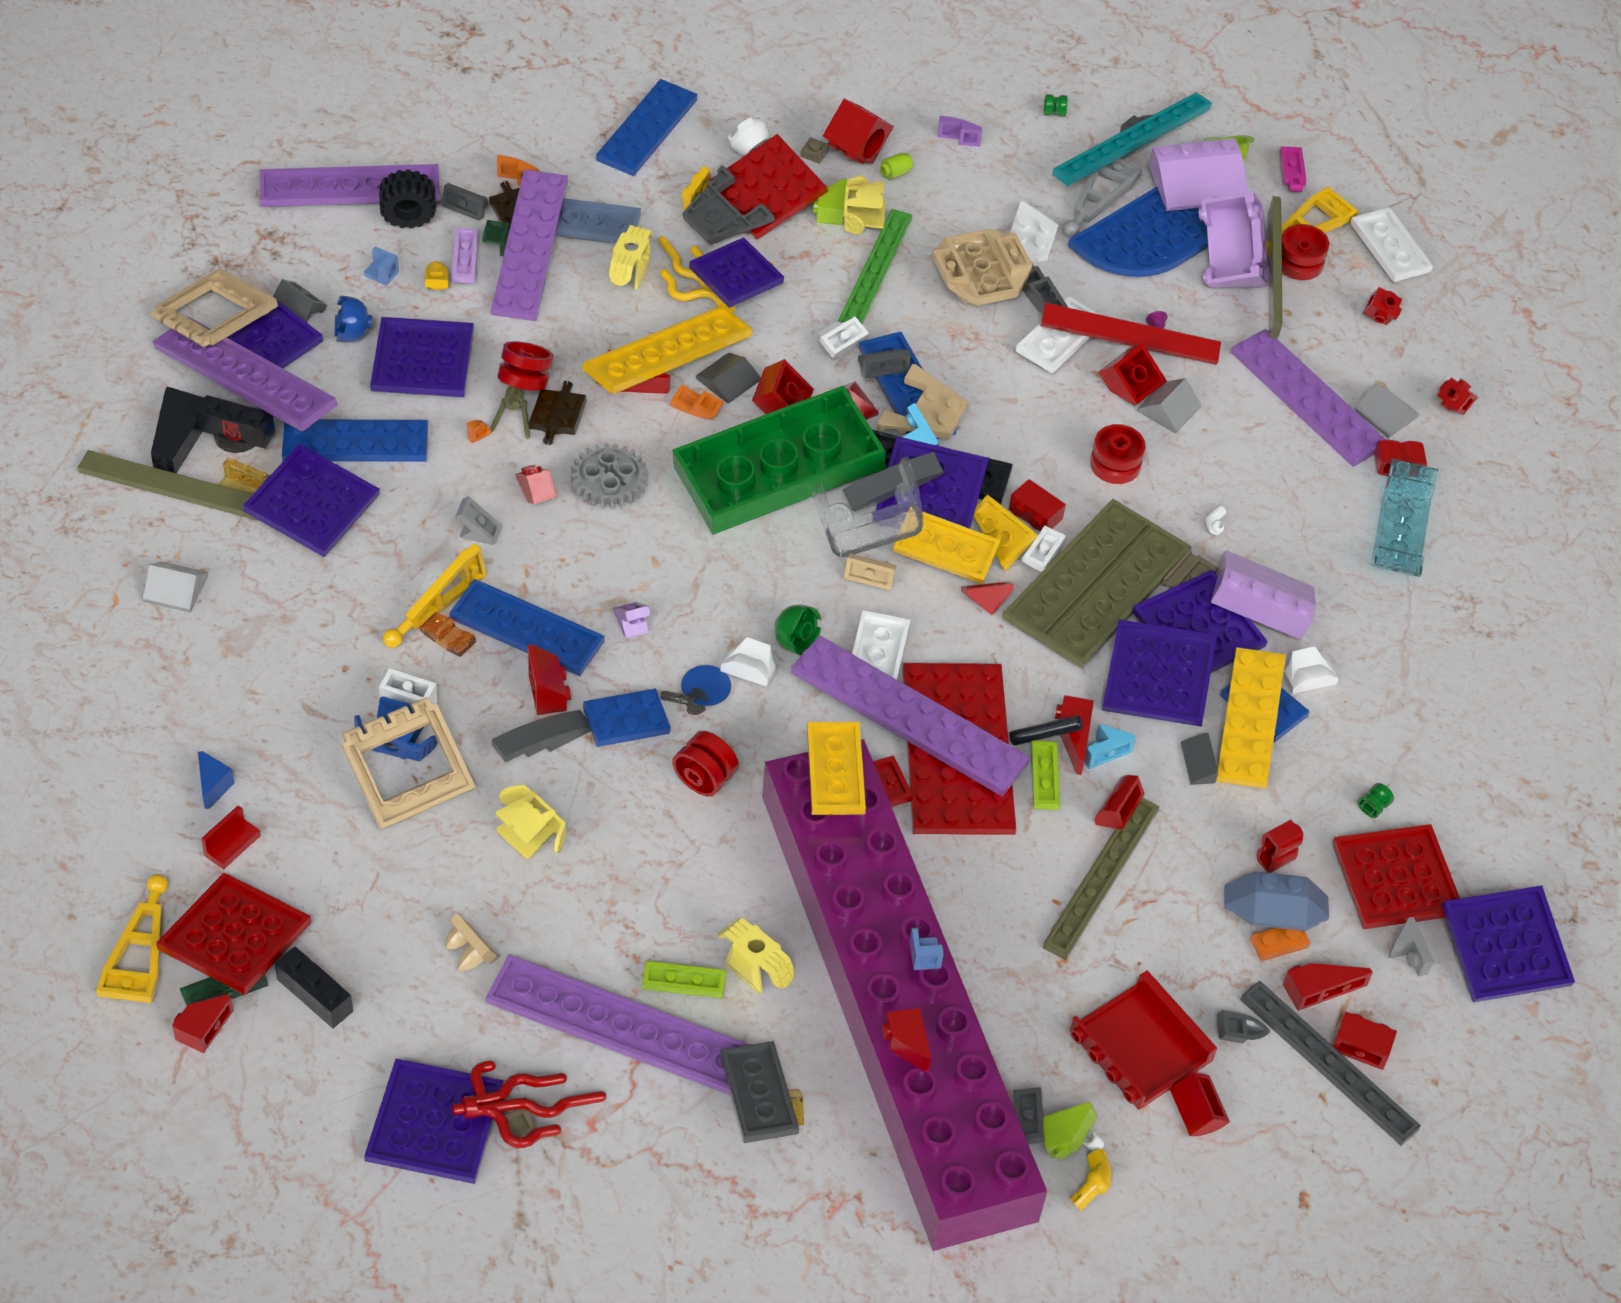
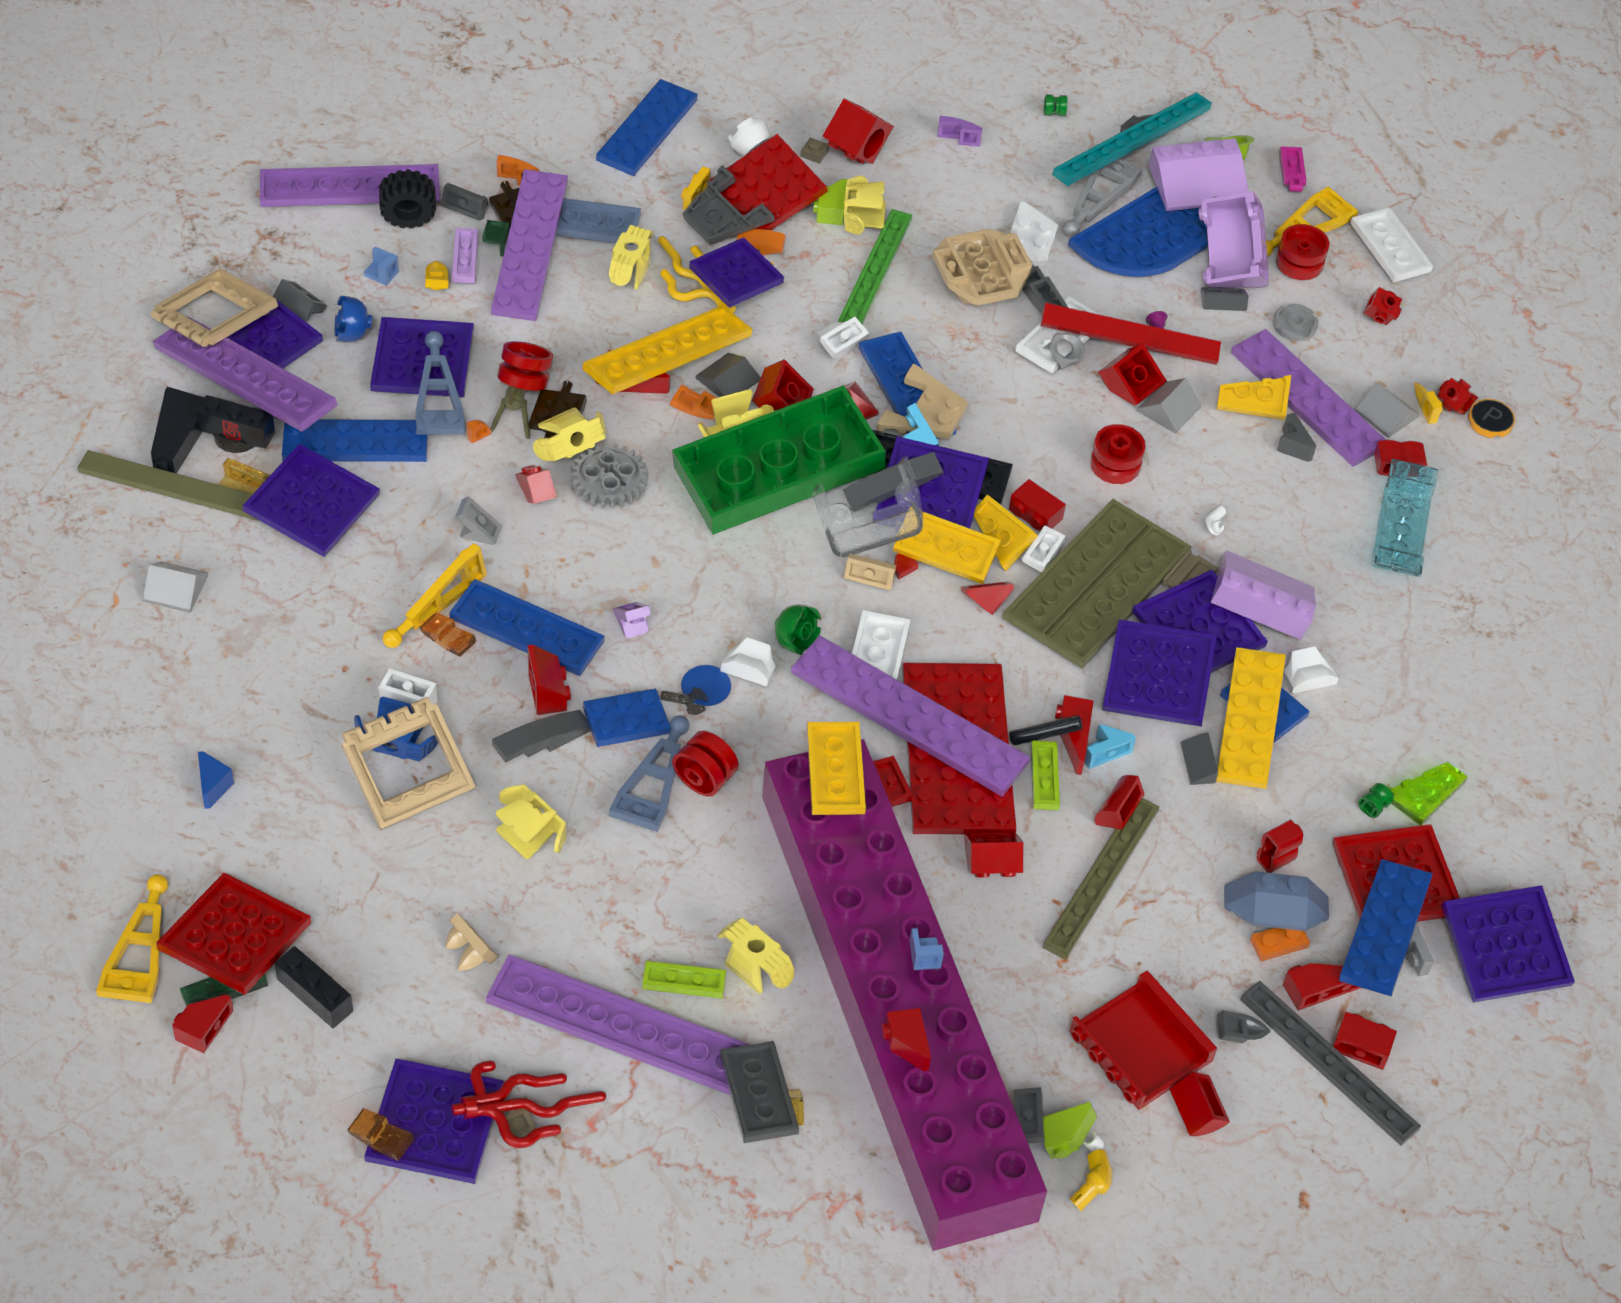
(229, 838): red panel -> none
(380, 1135): none -> clear orange slope
(438, 421): none -> sand blue plate
(564, 443): none -> light yellow piece
(642, 811): none -> sand blue plate
(732, 411): none -> light yellow piece
(765, 240): none -> orange slope
(884, 363): dark grey panel -> none
(896, 165): lime brick -> none
(904, 565): none -> red tile
(994, 853): none -> red slope
(1077, 346): none -> light grey piece
(1224, 299): none -> dark grey slope
(1258, 398): none -> yellow wing
(1275, 268): olive tile -> none
(1295, 322): none -> light grey tile
(1296, 439): none -> dark grey slope
(1386, 927): none -> blue plate
(1428, 402): none -> yellow plate
(1428, 792): none -> clear neon green wing
(1491, 418): none -> black tile

